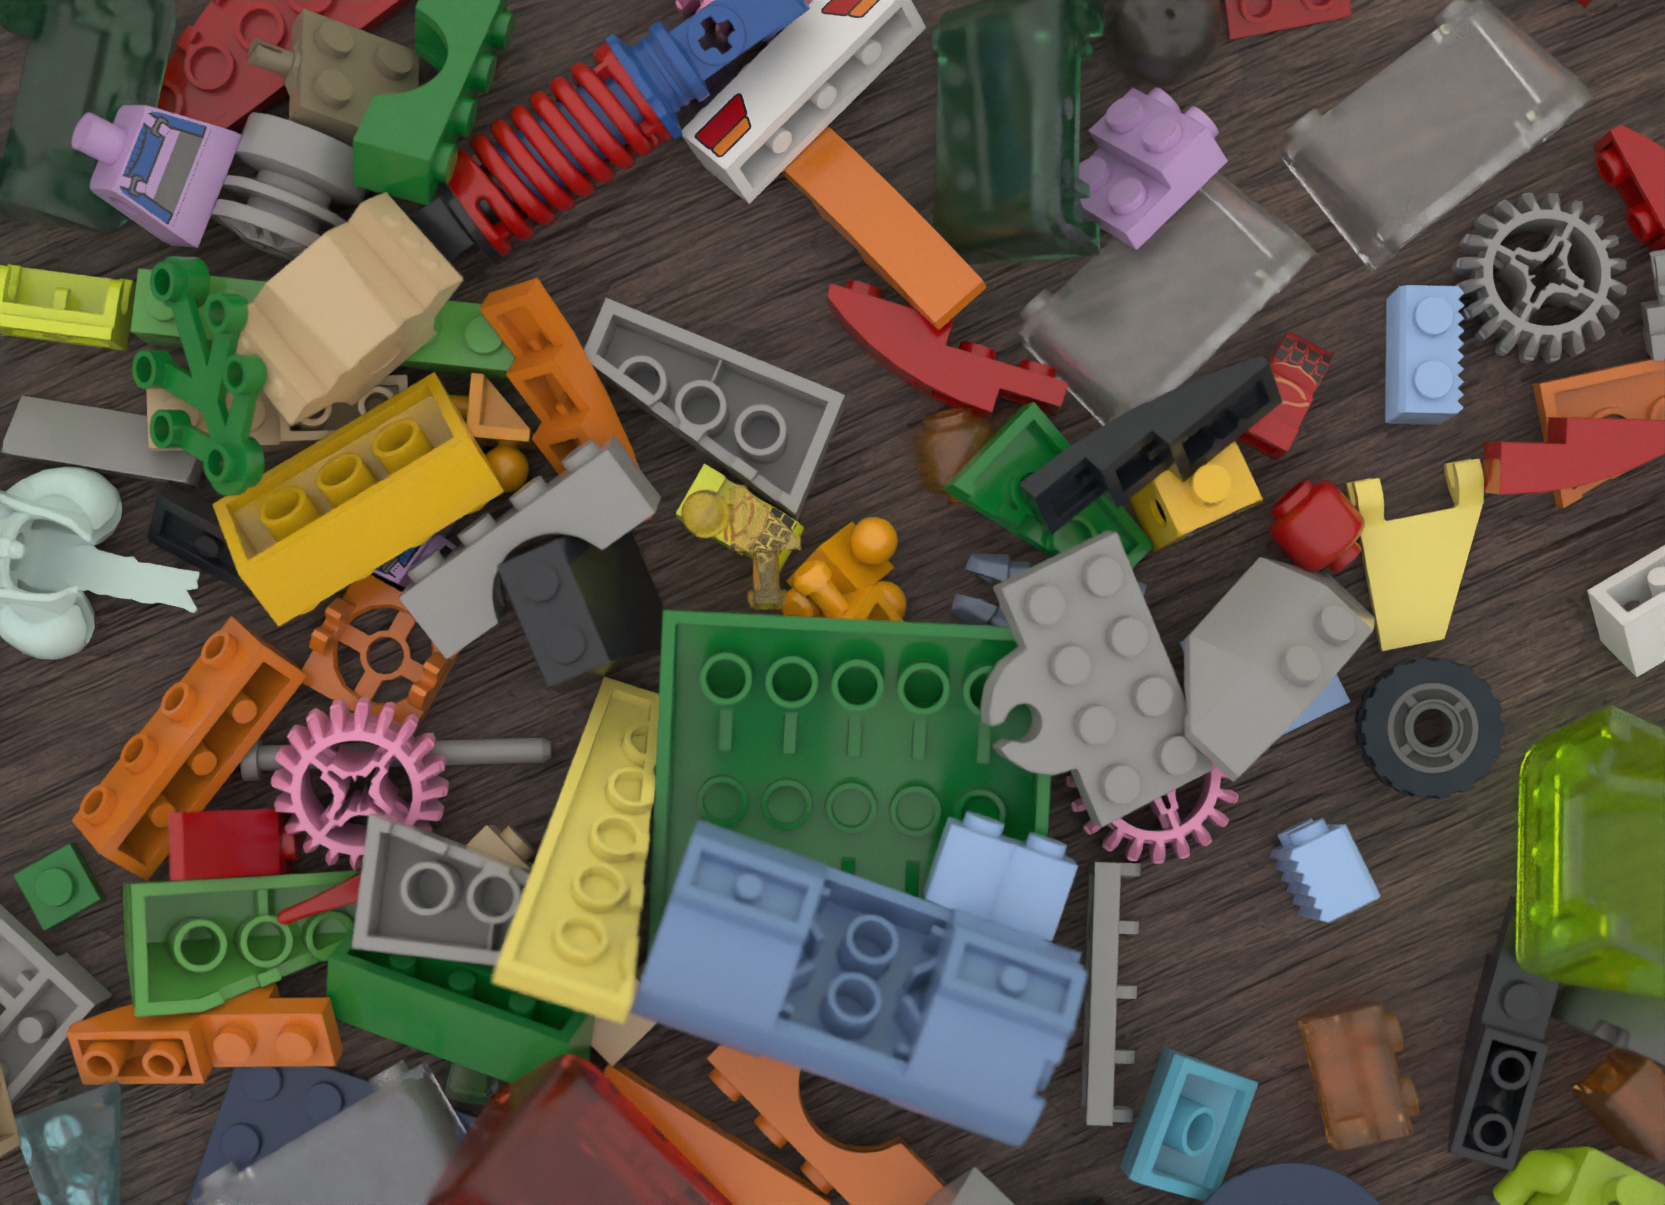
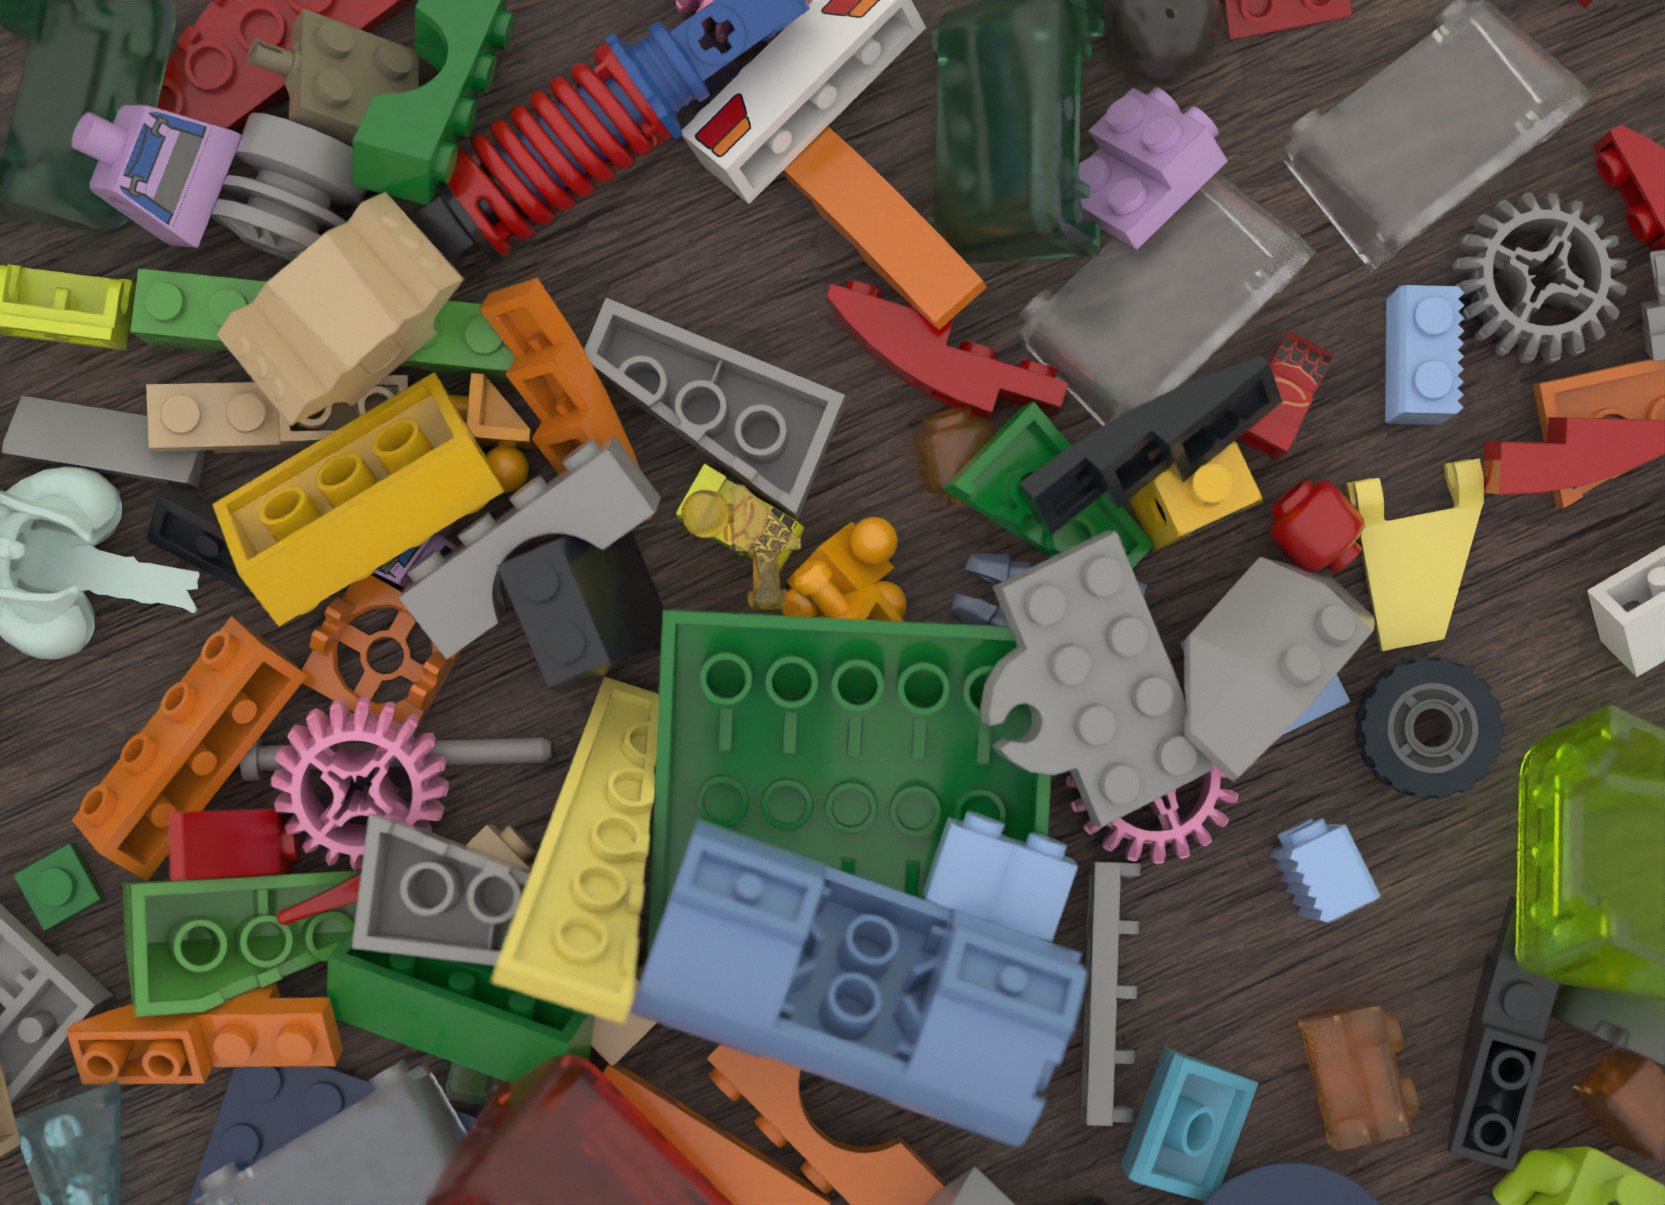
(228, 453): green plant -> none

